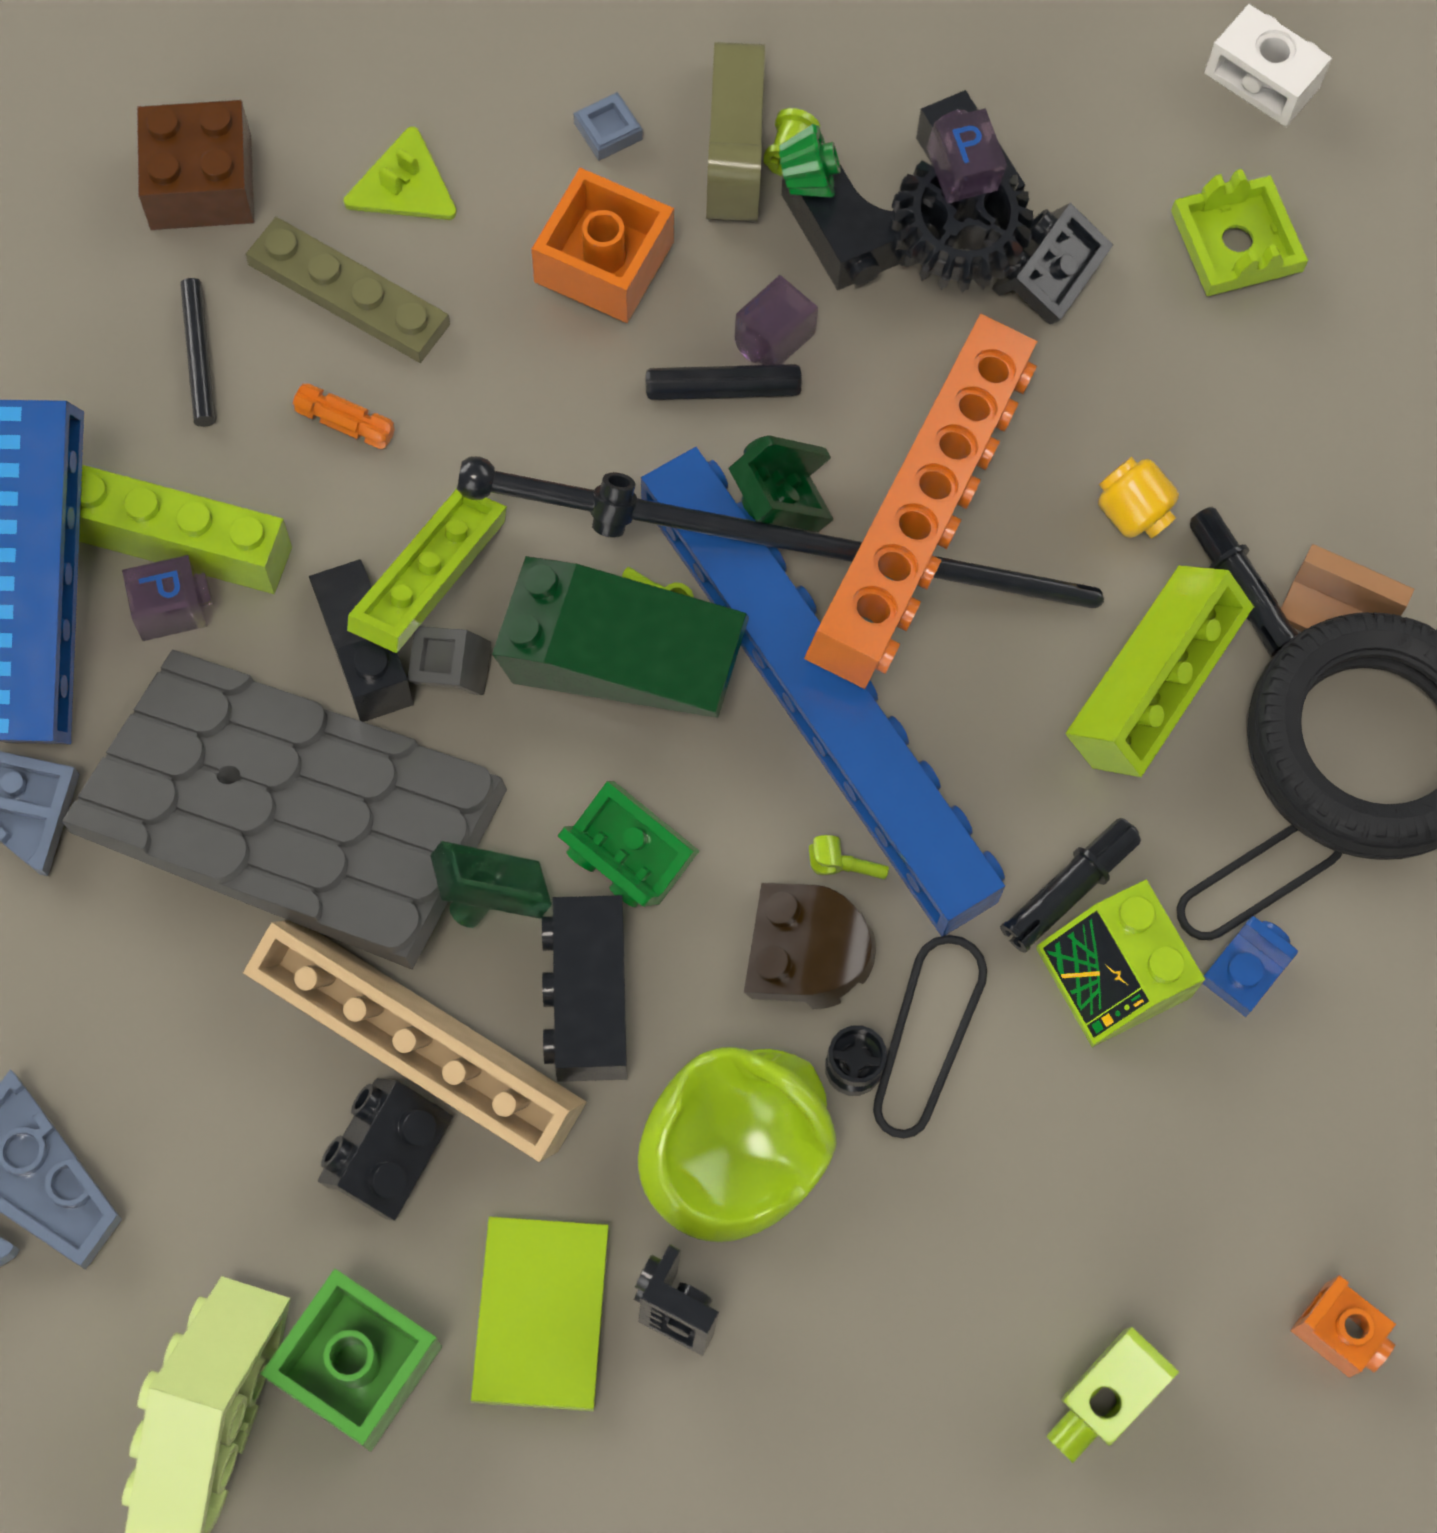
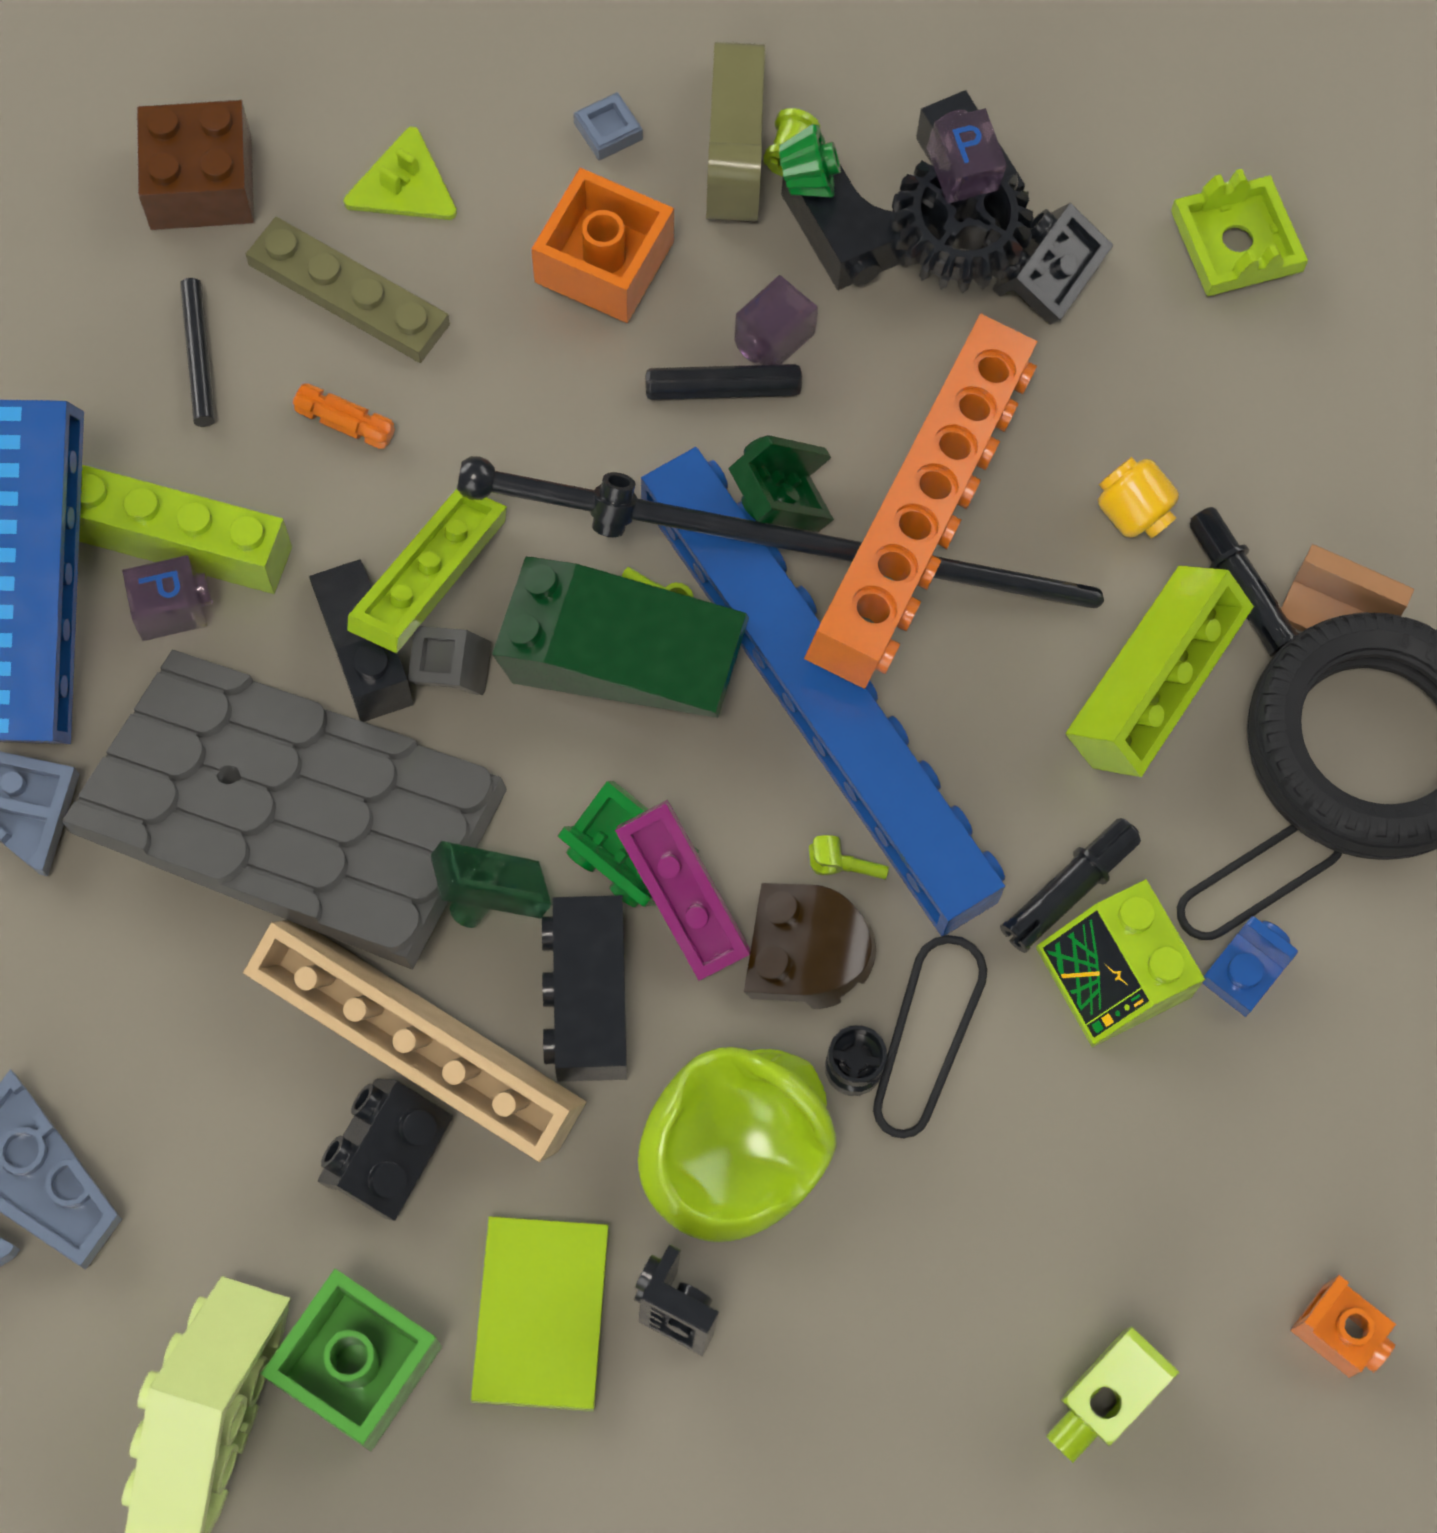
(683, 890): none -> magenta plate
(1267, 65): white brick -> none

